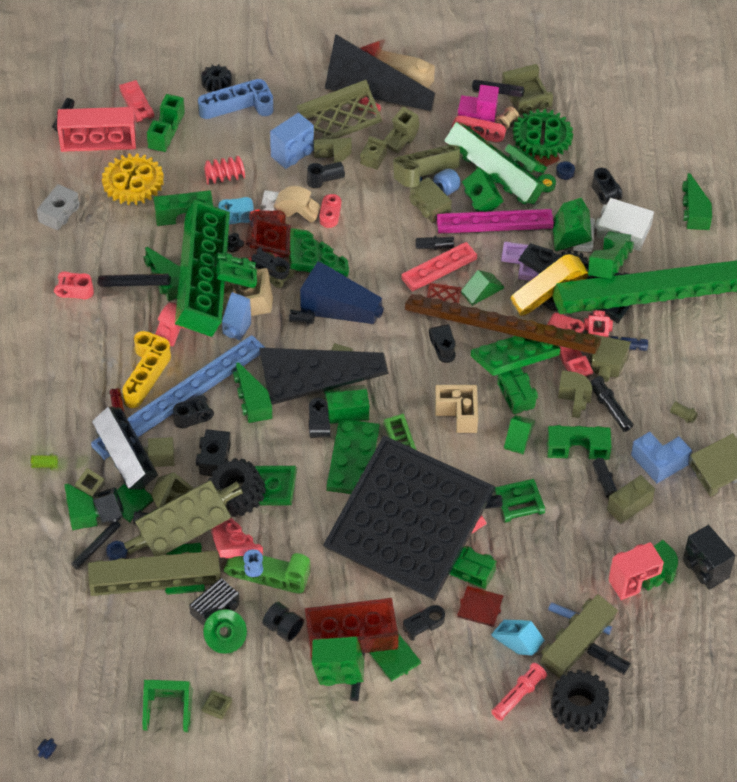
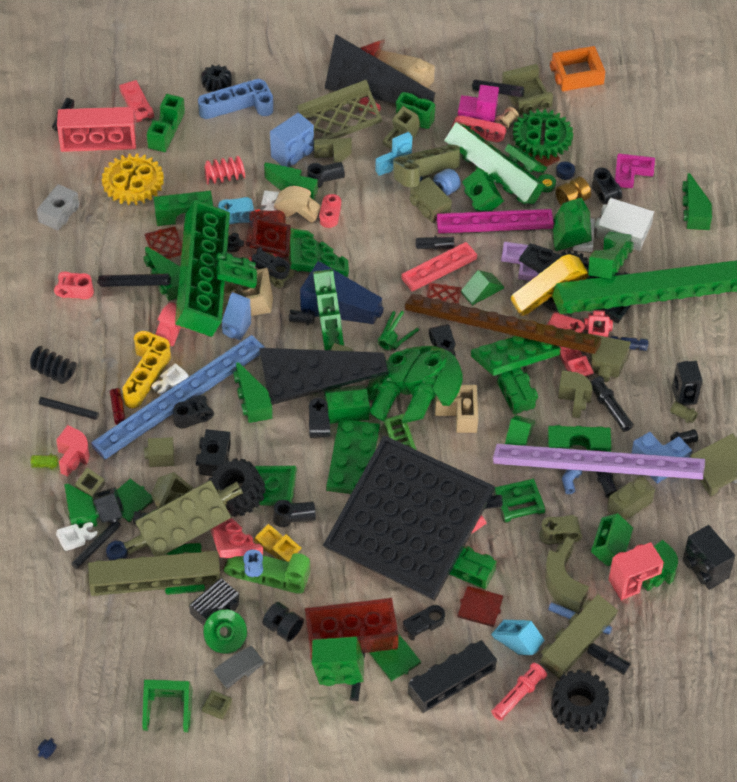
(52, 366): none -> black piece
(68, 408): none -> black bar
(74, 537): none -> white plate
(75, 449): none -> coral brick
(124, 448): brick -> none
(160, 232): none -> clear red window
(170, 379): none -> white plate
(238, 665): none -> dark grey slope
(277, 545): none -> yellow slope
(285, 177): none -> green slope
(293, 512): none -> black piece
(328, 308): none -> green slope
(373, 153): olive brick -> none
(389, 337): none -> green plant
(400, 146): none -> medium azure plate
(419, 372): none -> green piece
(422, 107): none -> green brick
(451, 676): none -> black brick
(560, 529): none -> olive piece
(560, 585): none -> olive arch
(568, 478): none -> medium blue arm
(573, 190): none -> pearl gold wheel
(581, 79): none -> orange window
(599, 461): none -> lavender plate
(611, 538): none -> green brick
(631, 165): none -> dark pink plate
(687, 383): none -> black brick
(687, 436): none -> black pin

